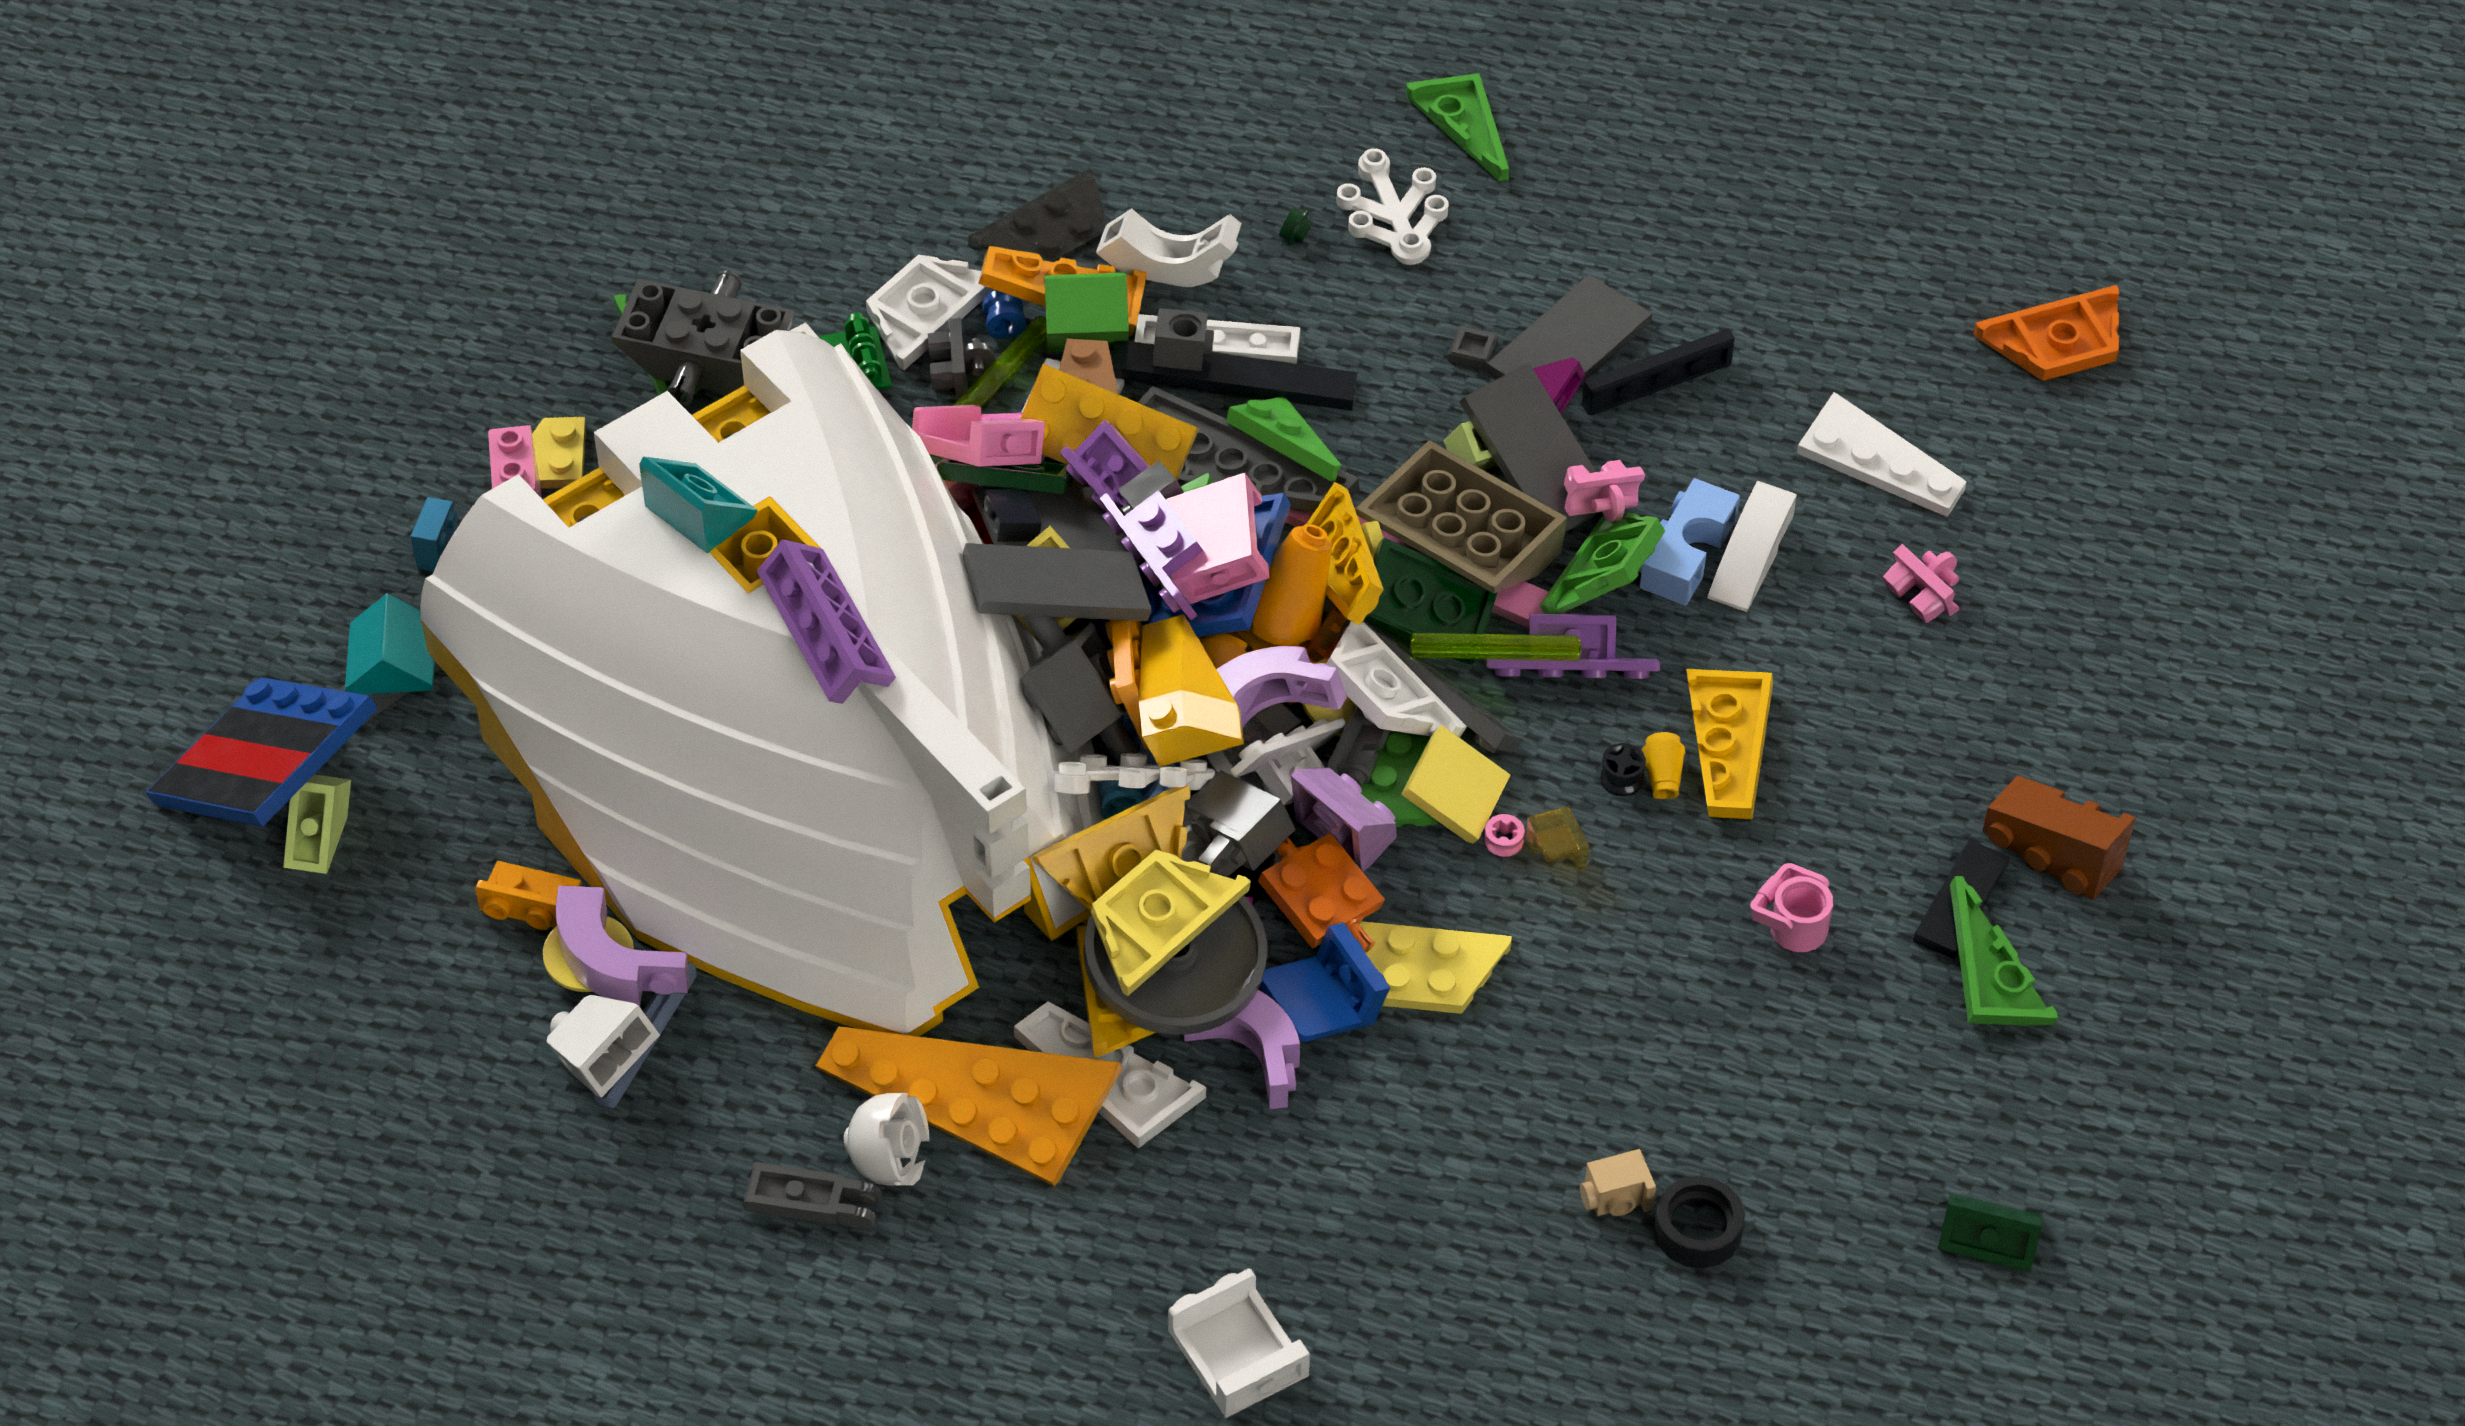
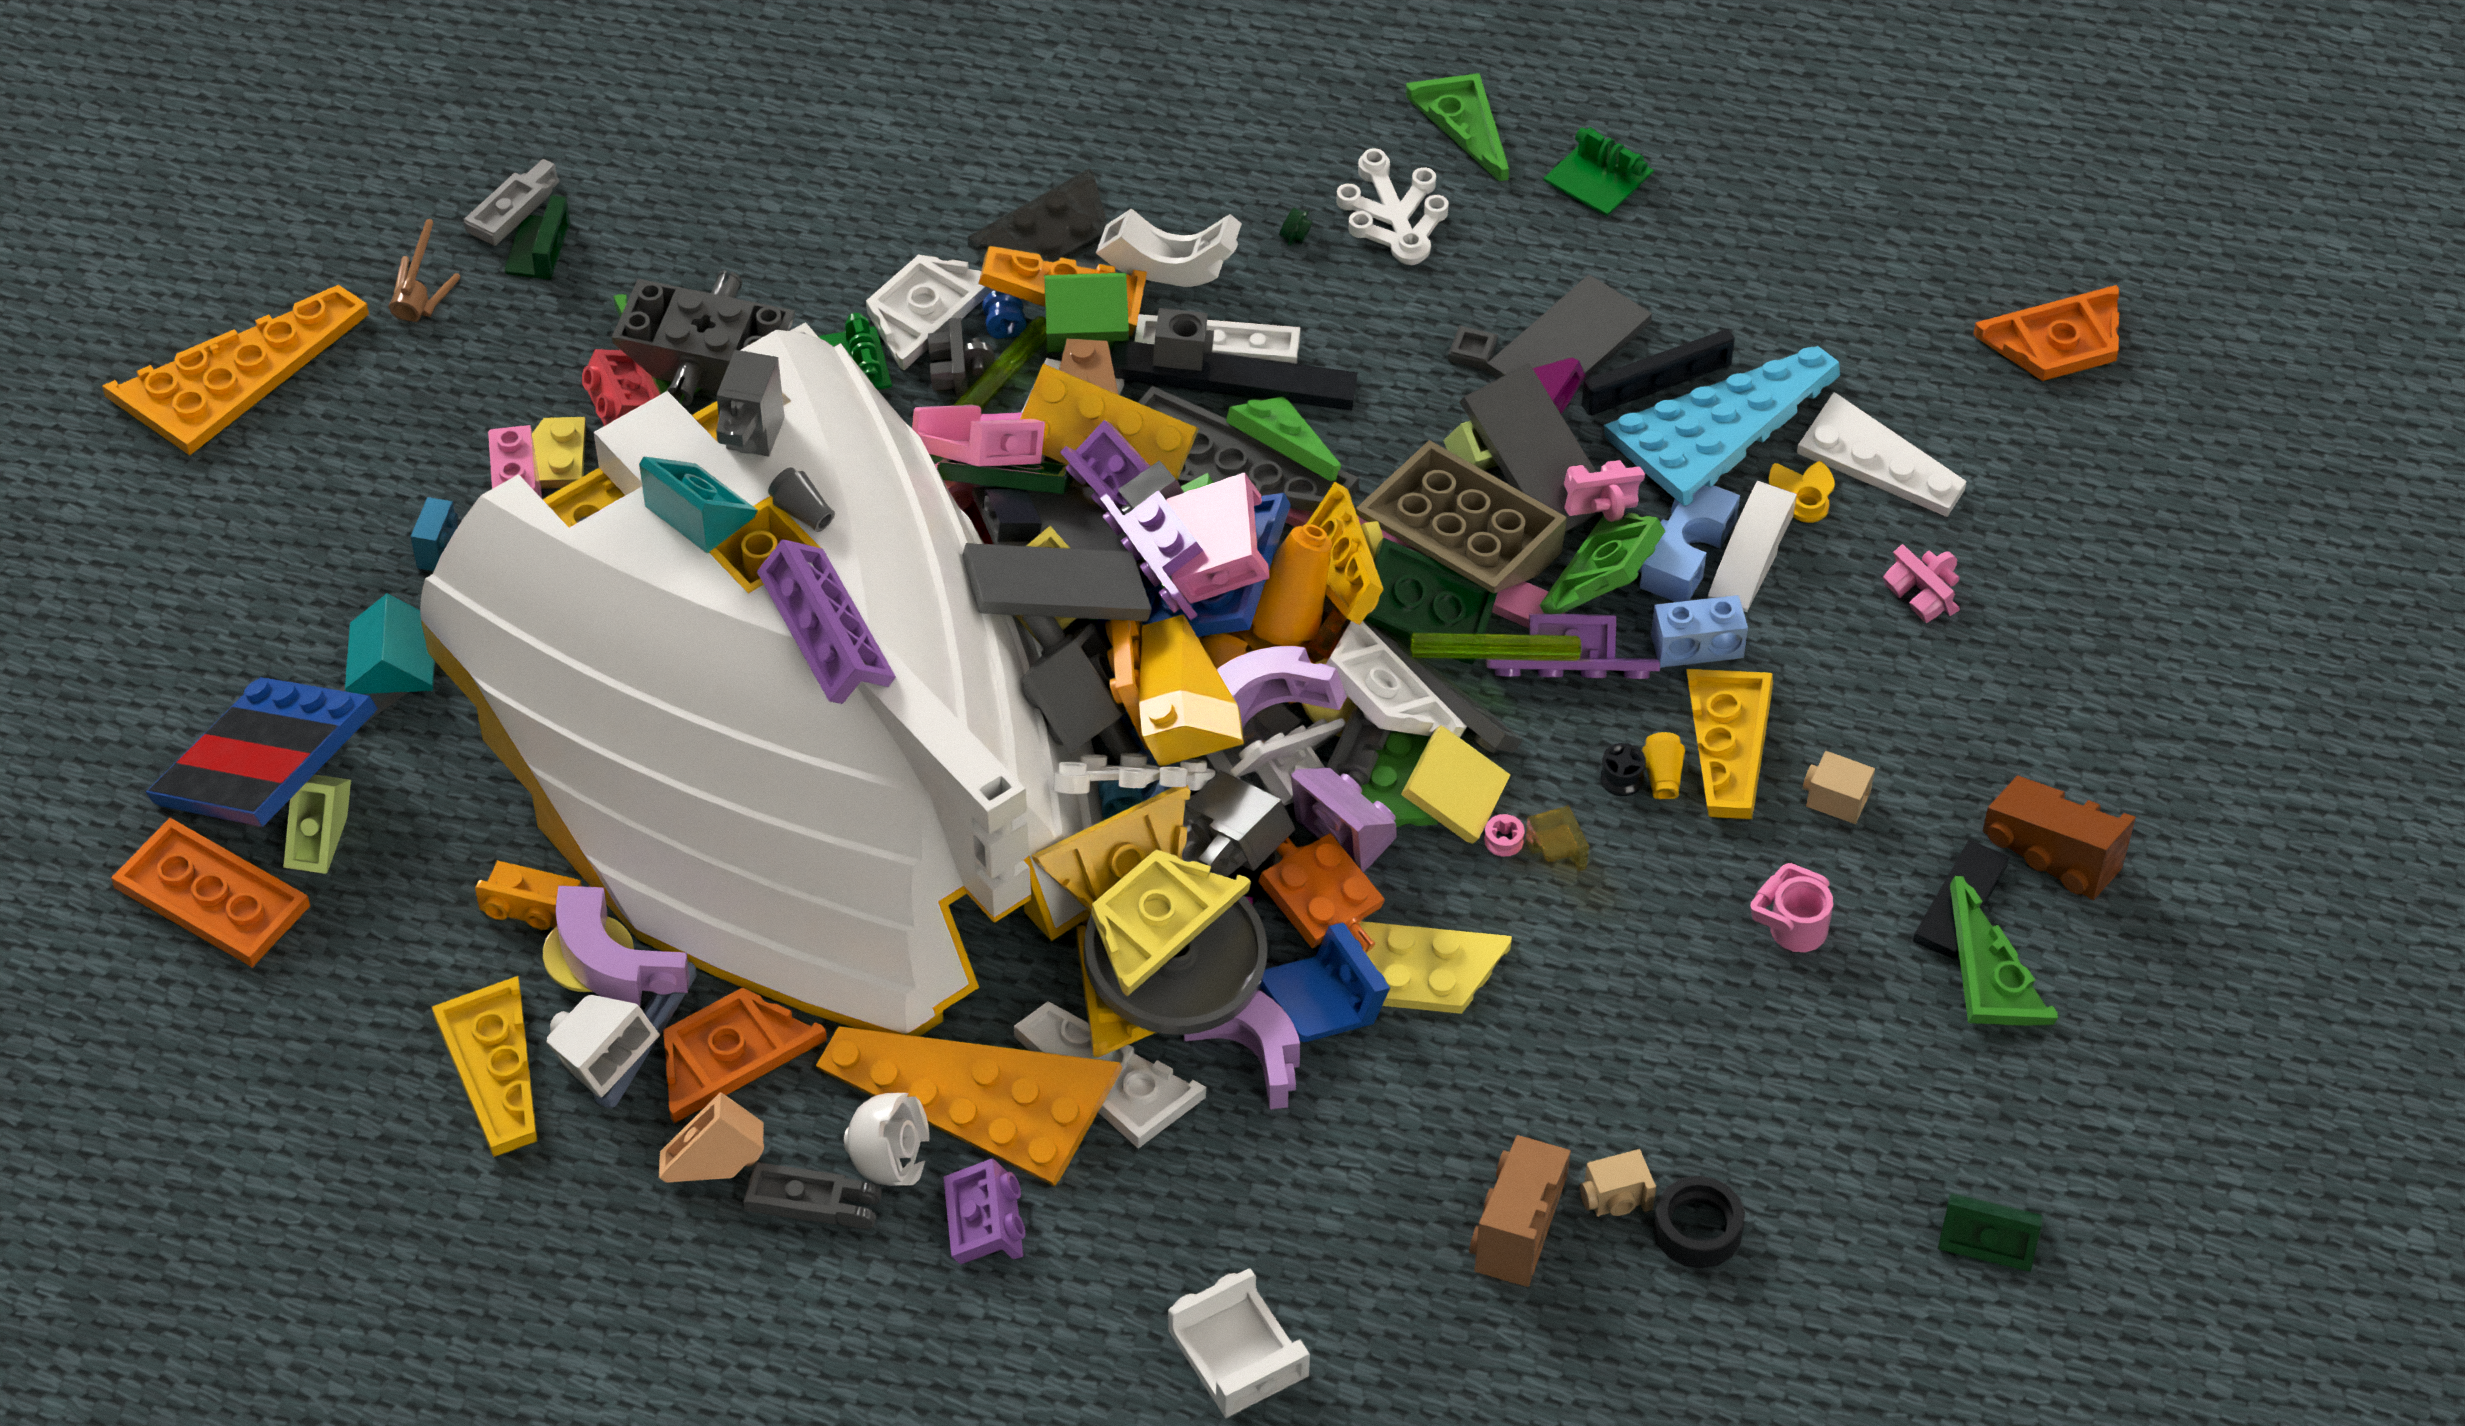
(211, 892): none -> orange plate
(234, 371): none -> light orange wing
(411, 296): none -> medium nougat plant
(491, 1057): none -> yellow wing
(511, 203): none -> light grey hinge
(540, 241): none -> dark green panel
(616, 384): none -> coral bracket
(713, 1144): none -> light nougat slope
(729, 1048): none -> orange wing
(750, 403): none -> dark grey hinge
(799, 497): none -> dark grey cone
(983, 1212): none -> medium lavender bracket
(1519, 1210): none -> medium nougat wedge
(1599, 172): none -> green hinge
(1699, 631): none -> light blue brick
(1708, 430): none -> medium azure wing
(1810, 489): none -> yellow plate
(1839, 786): none -> tan brick

